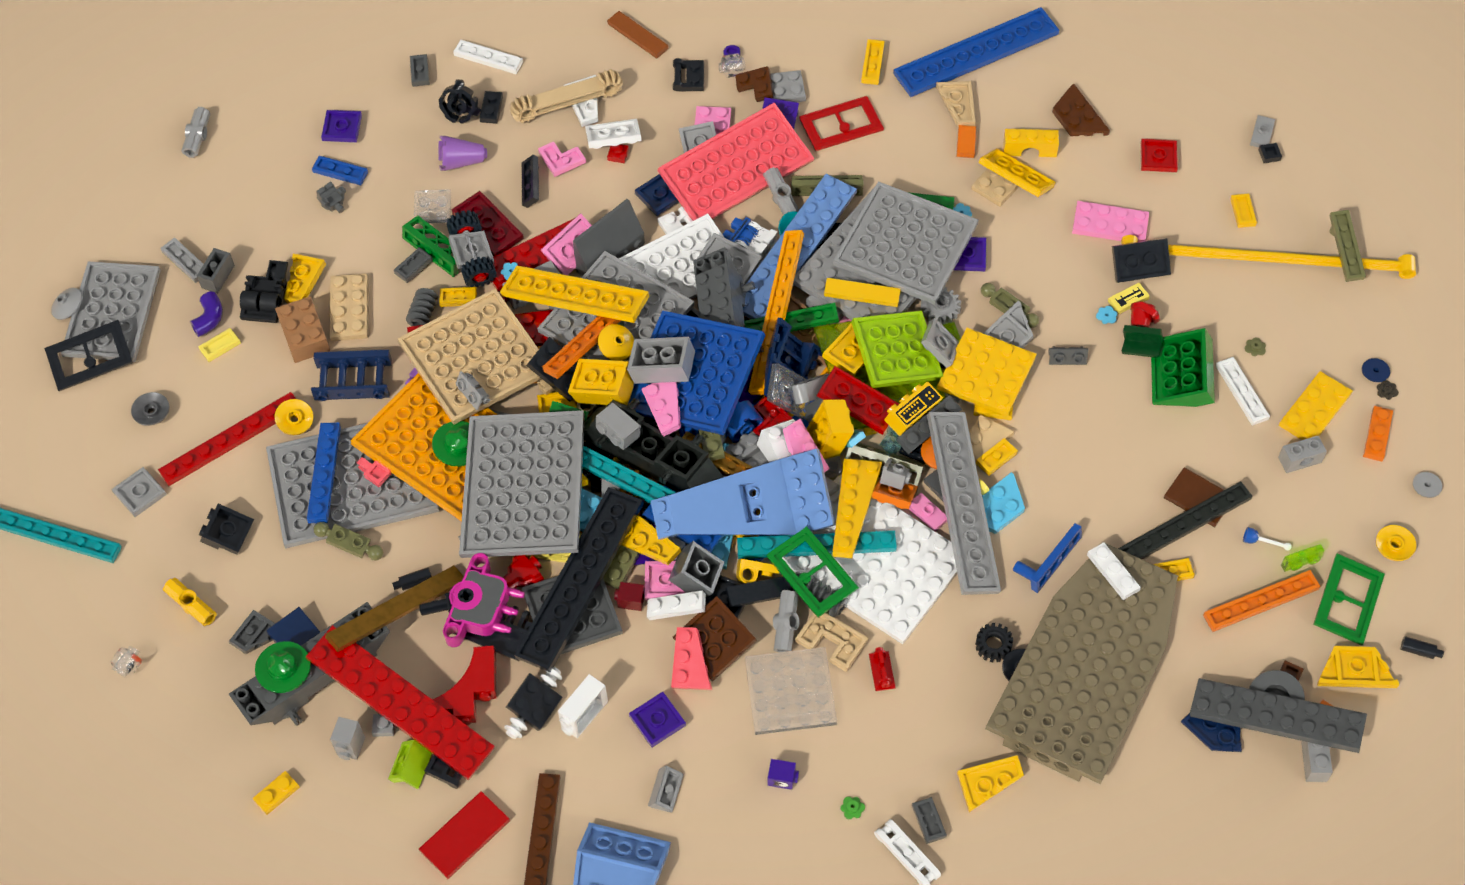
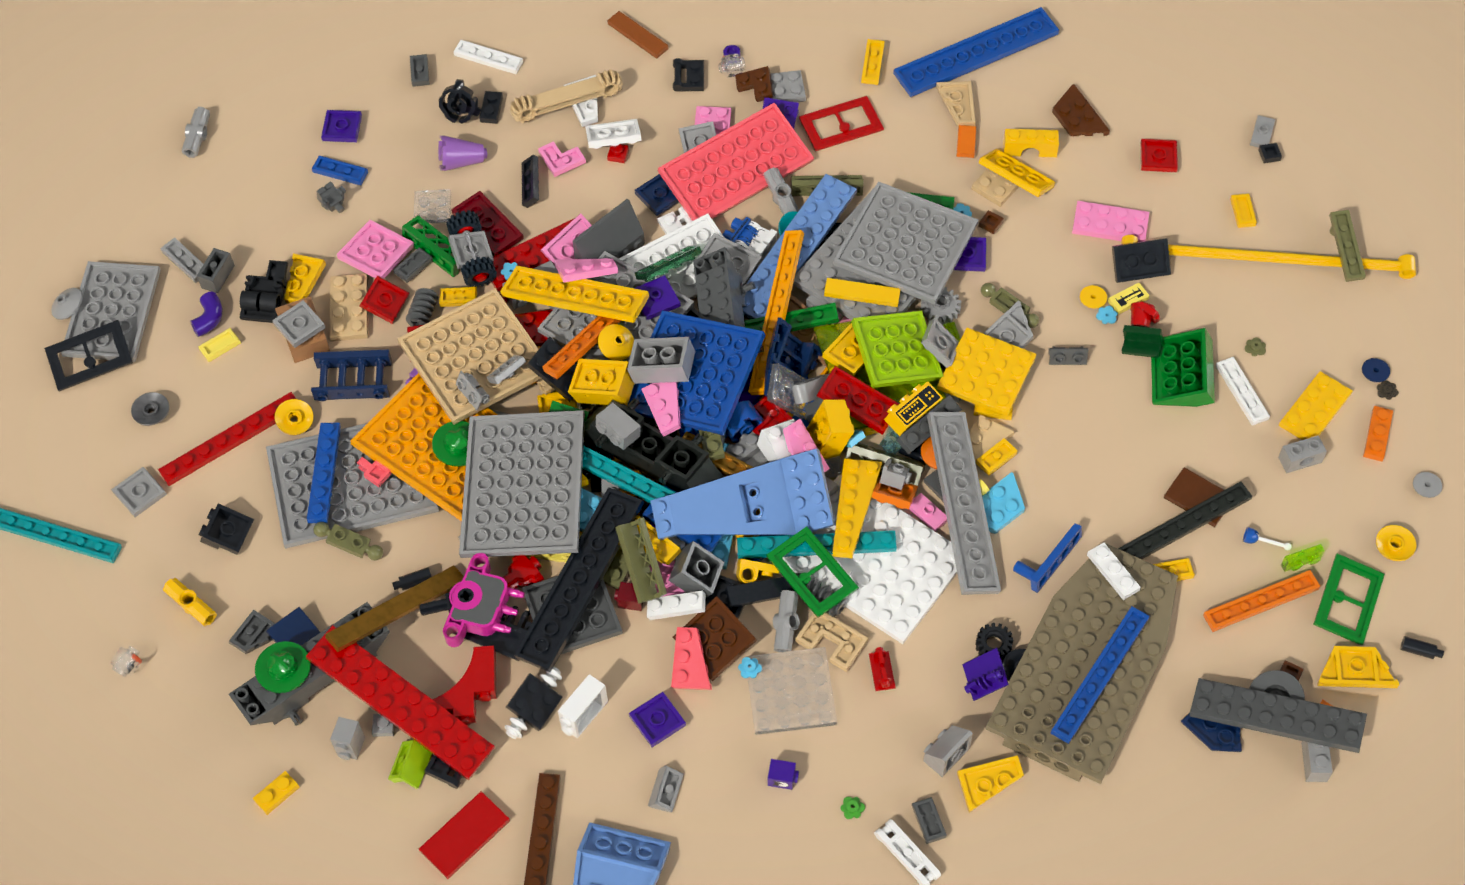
(298, 324): none -> light grey plate
(375, 250): none -> bright pink plate
(384, 299): none -> red plate
(506, 370): none -> light grey plate
(584, 268): none -> bright pink wing
(639, 561): none -> olive fence
(661, 297): none -> dark purple plate
(672, 261): none -> clear green plate
(747, 672): none -> medium azure plant
(947, 749): none -> light grey slope
(985, 674): none -> dark purple hinge
(991, 222): none -> reddish brown plate
(1093, 296): none -> yellow piece
(1099, 675): none -> blue plate

